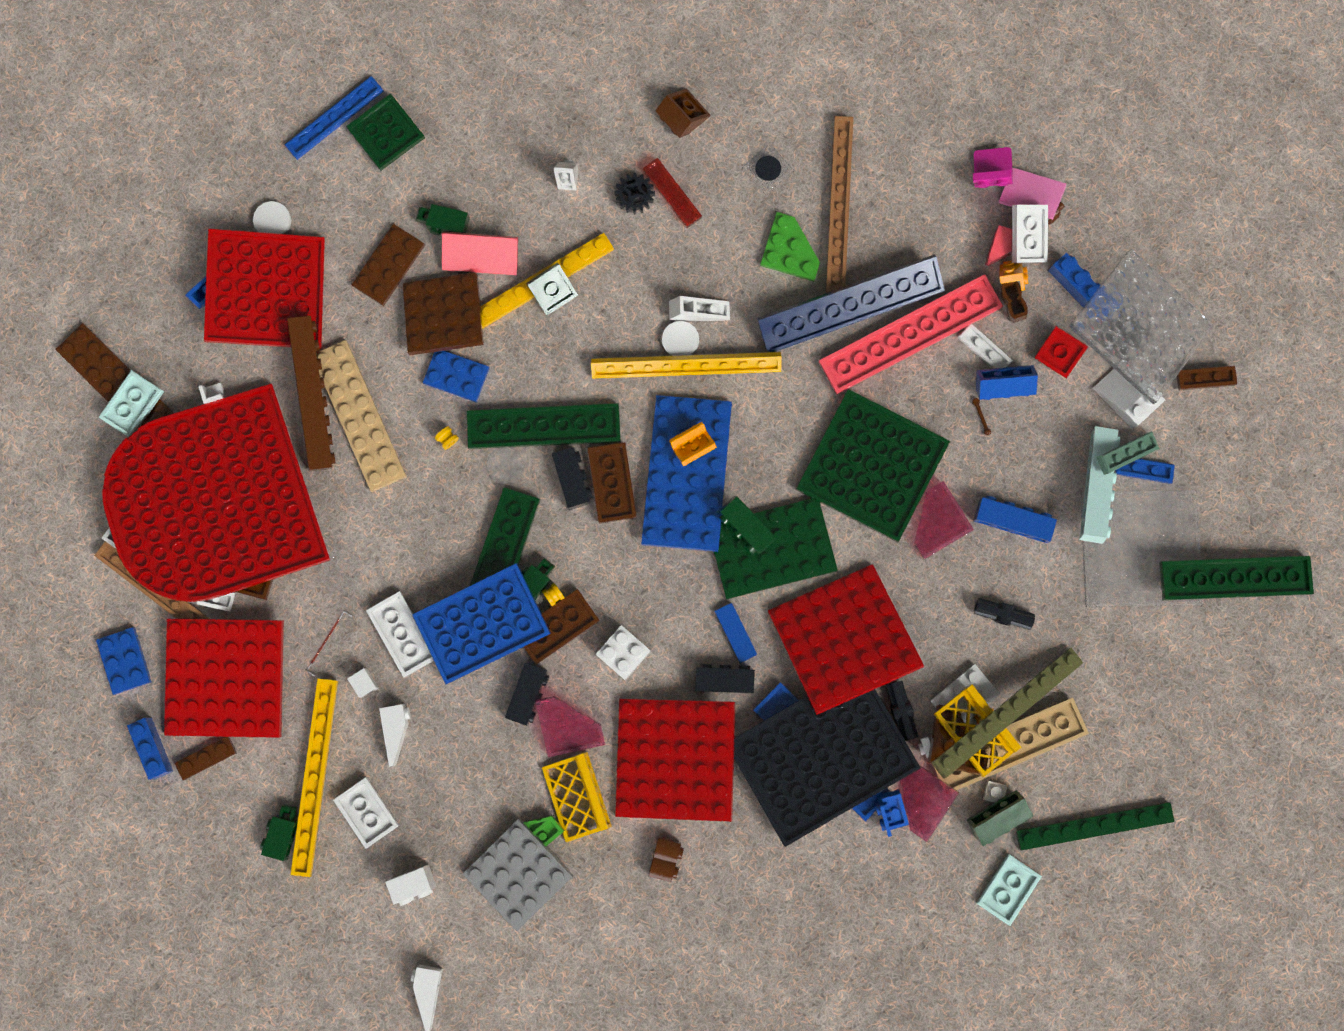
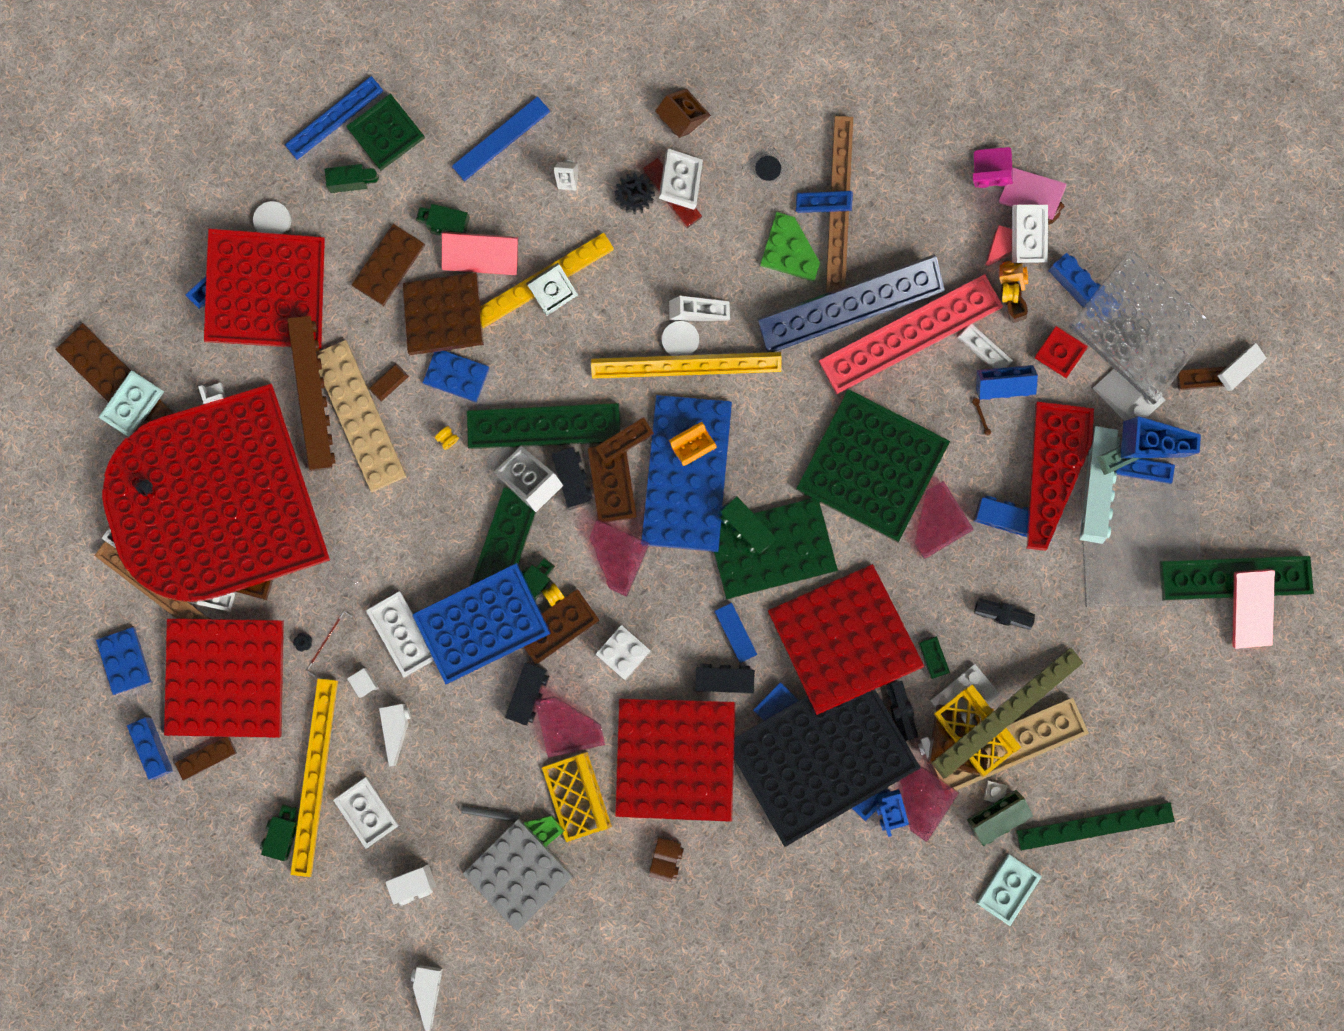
(144, 487): none -> black plate
(307, 642): none -> black plate
(349, 178): none -> dark green brick
(388, 382): none -> reddish brown tile
(490, 814): none -> dark grey bar
(500, 139): none -> blue tile
(528, 478): none -> white slope
(618, 555): none -> clear pink plate
(624, 440): none -> reddish brown plate
(680, 179): none -> white plate
(824, 201): none -> blue tile
(934, 657): none -> dark green plate
(1010, 292): none -> yellow wheel
(1059, 451): none -> red wing
(1157, 440): none -> blue wedge
(1242, 367): none -> white tile
(1253, 608): none -> tile

